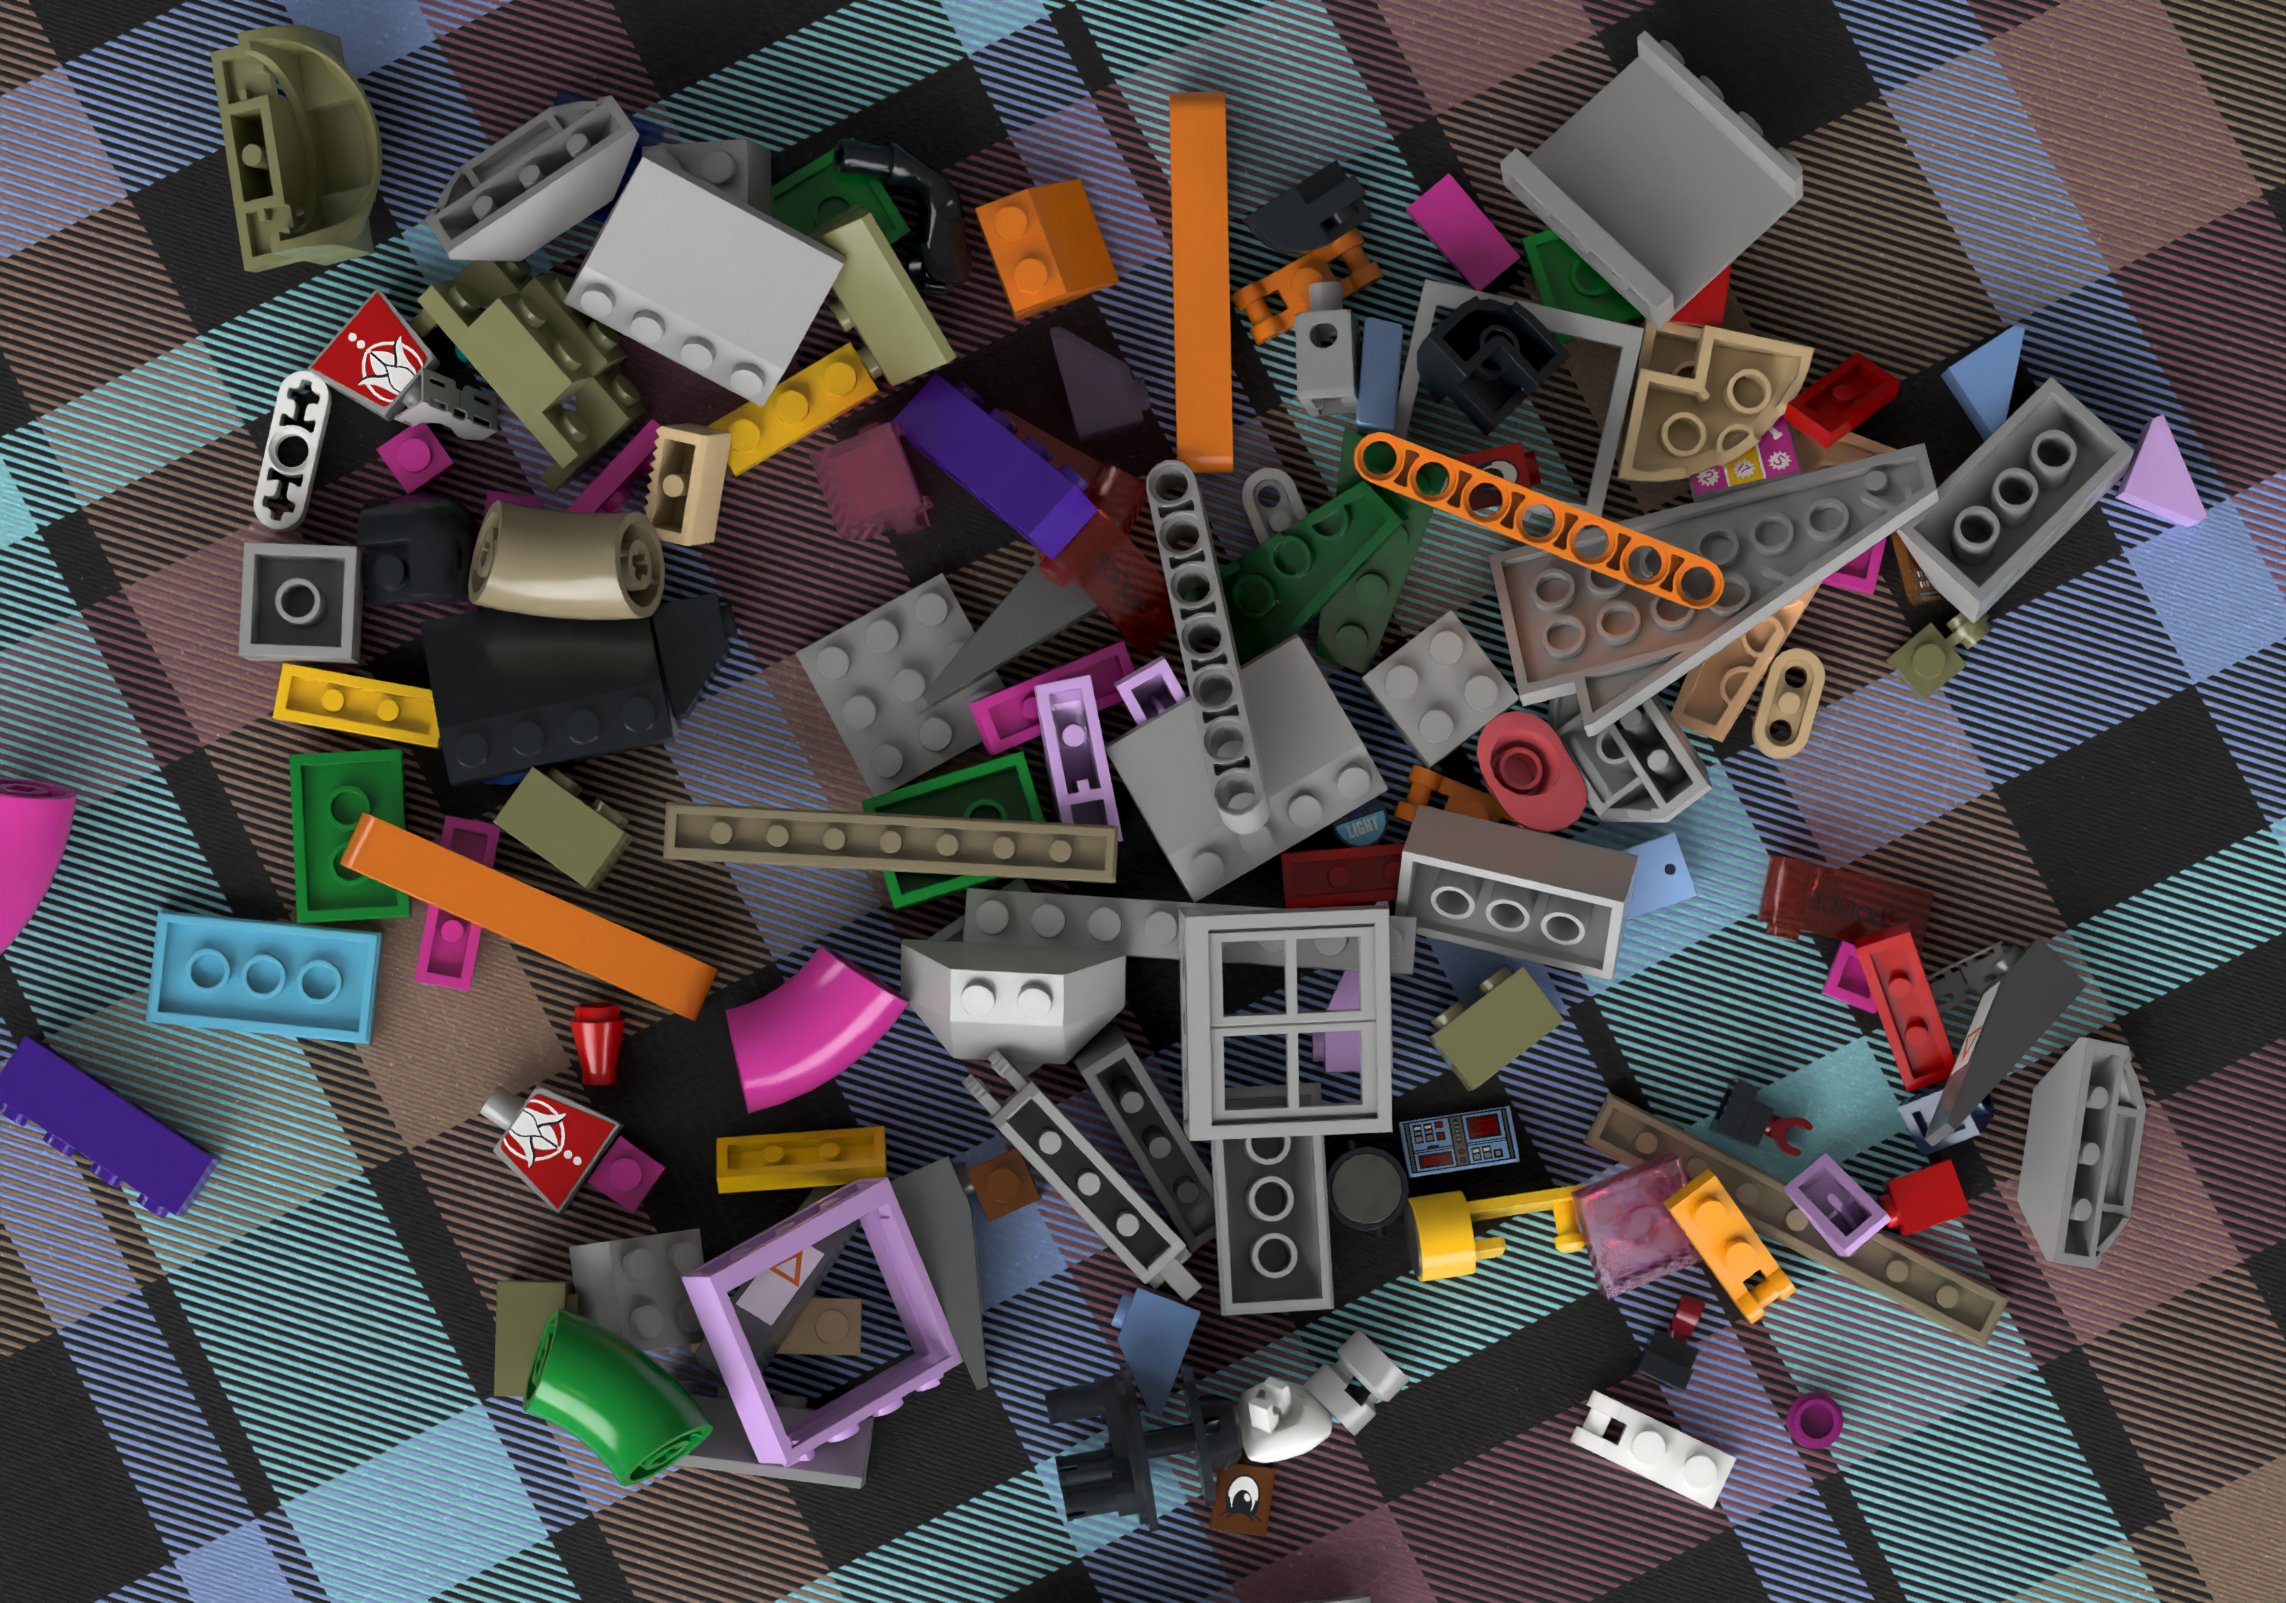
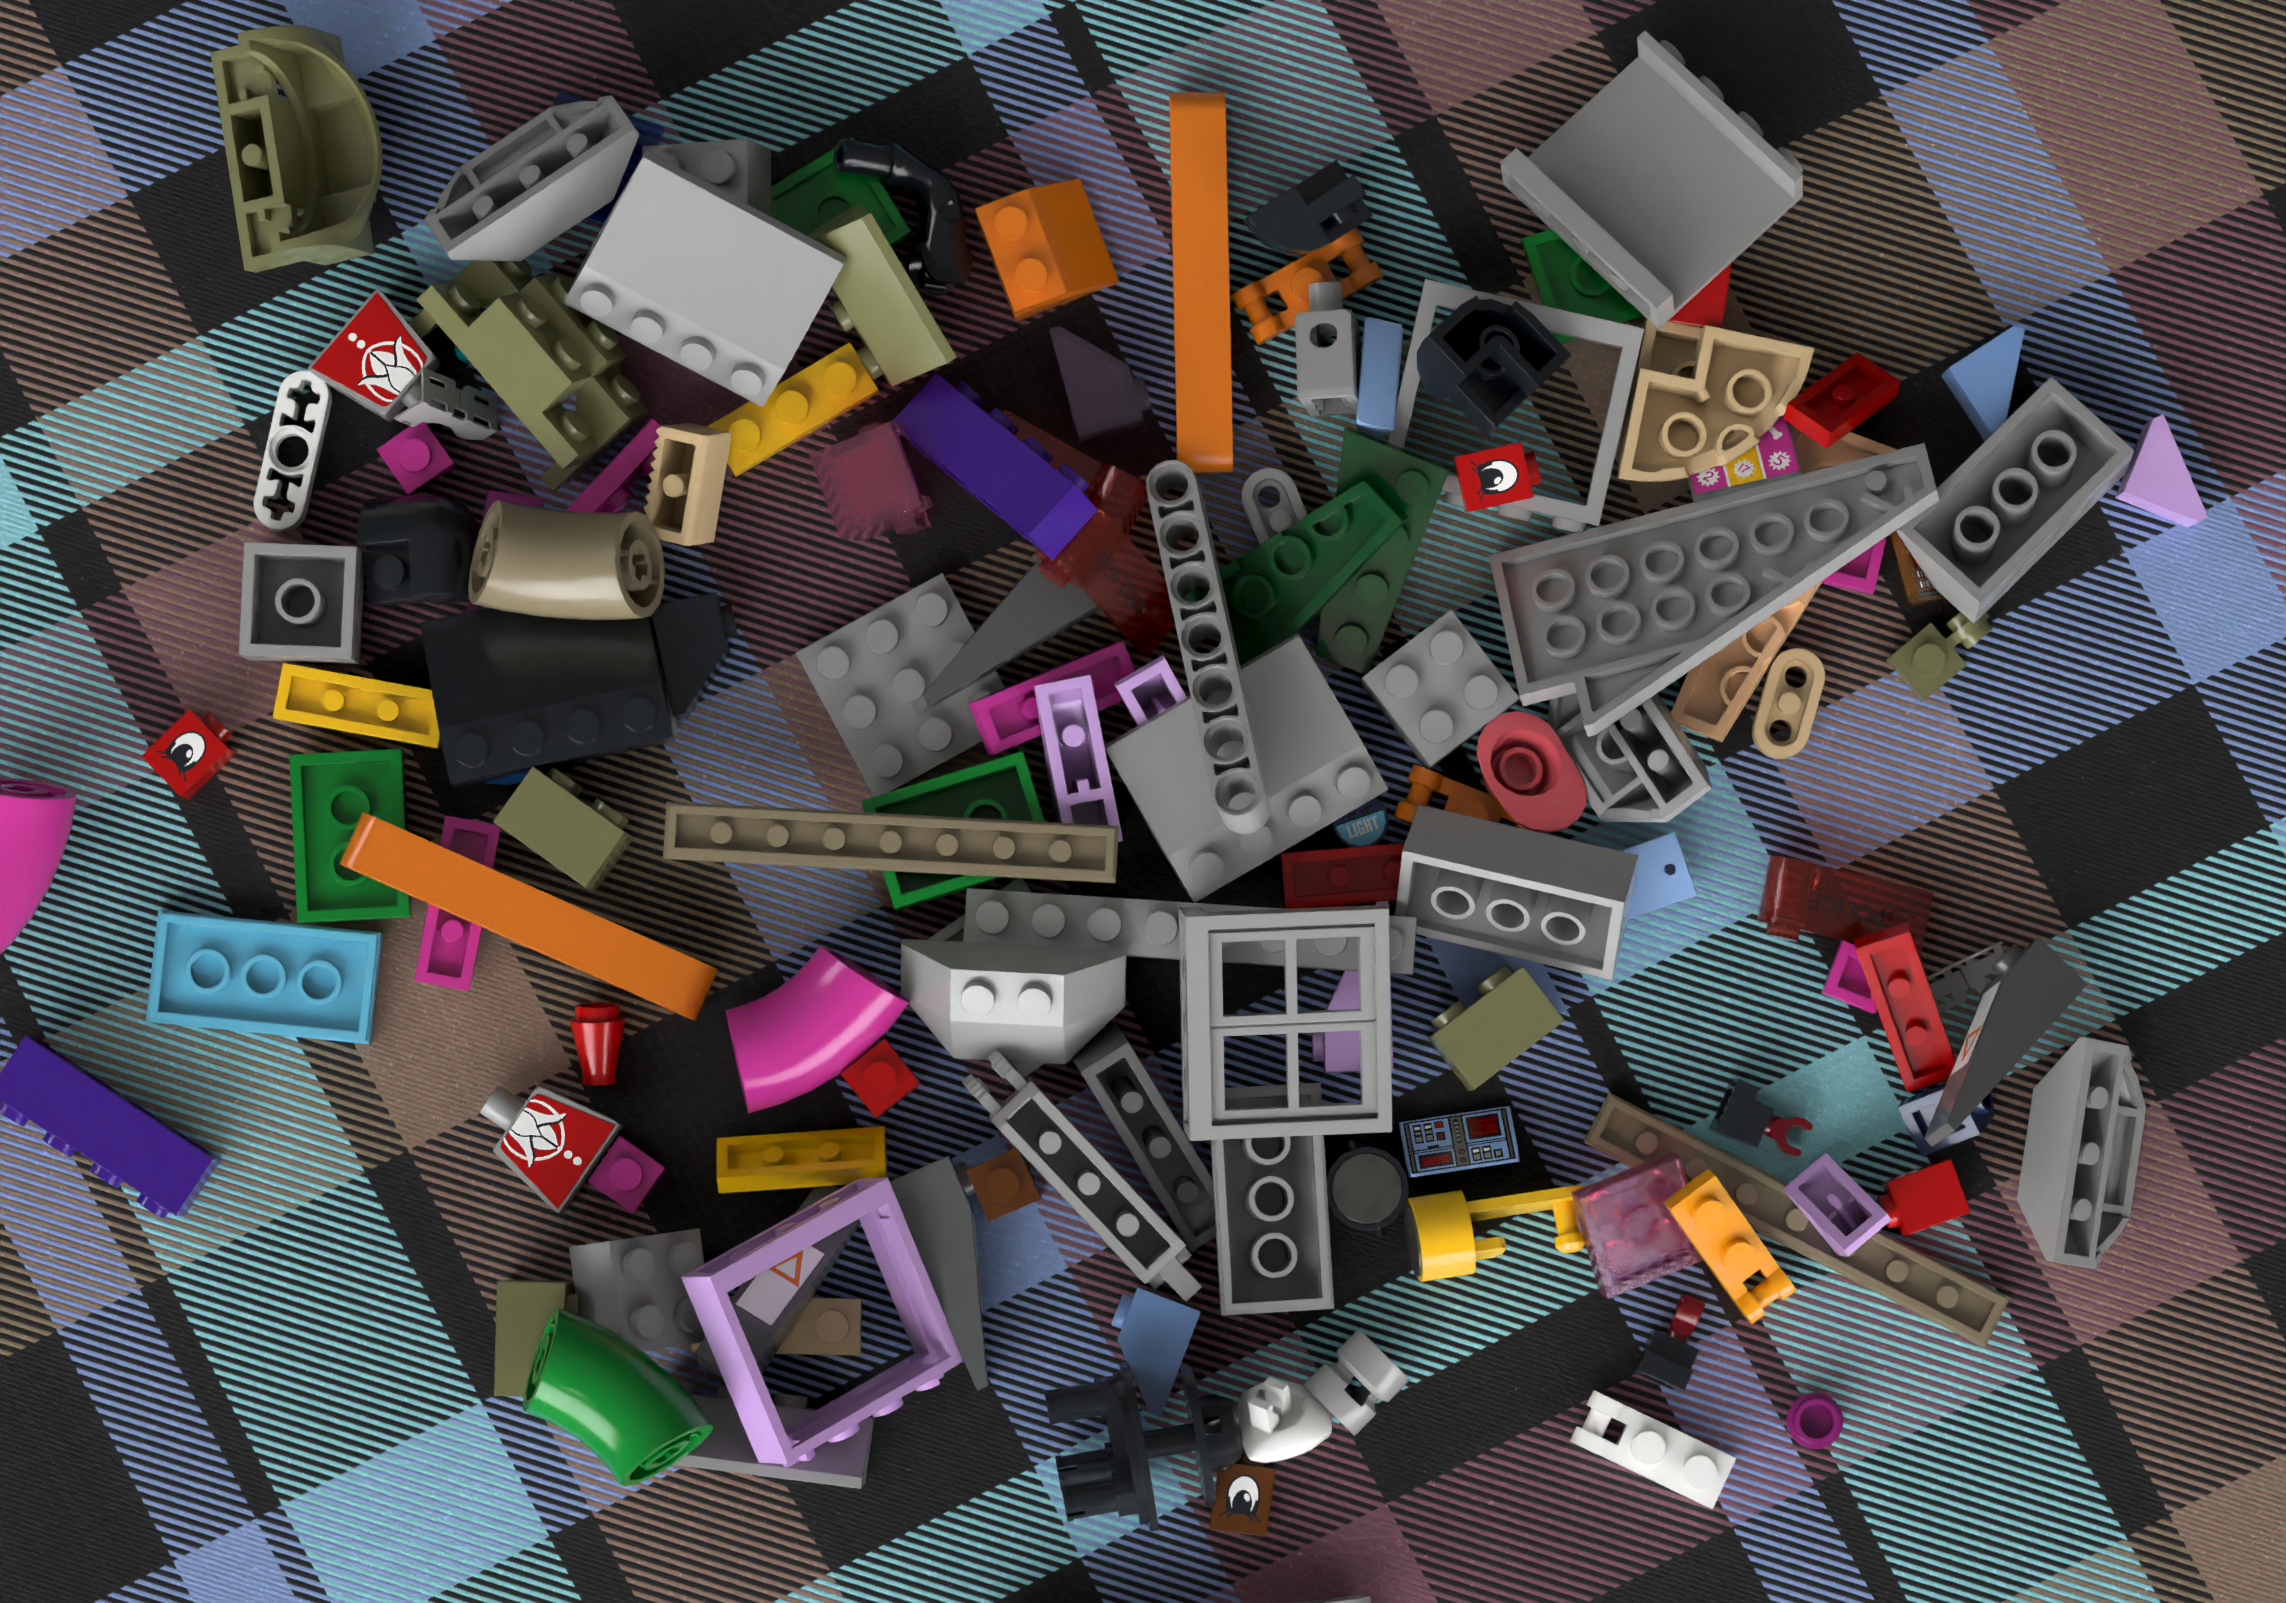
(191, 752): none -> red brick
(881, 1078): none -> red brick
(1463, 234): dark pink tile -> none
(1566, 524): orange beam -> none

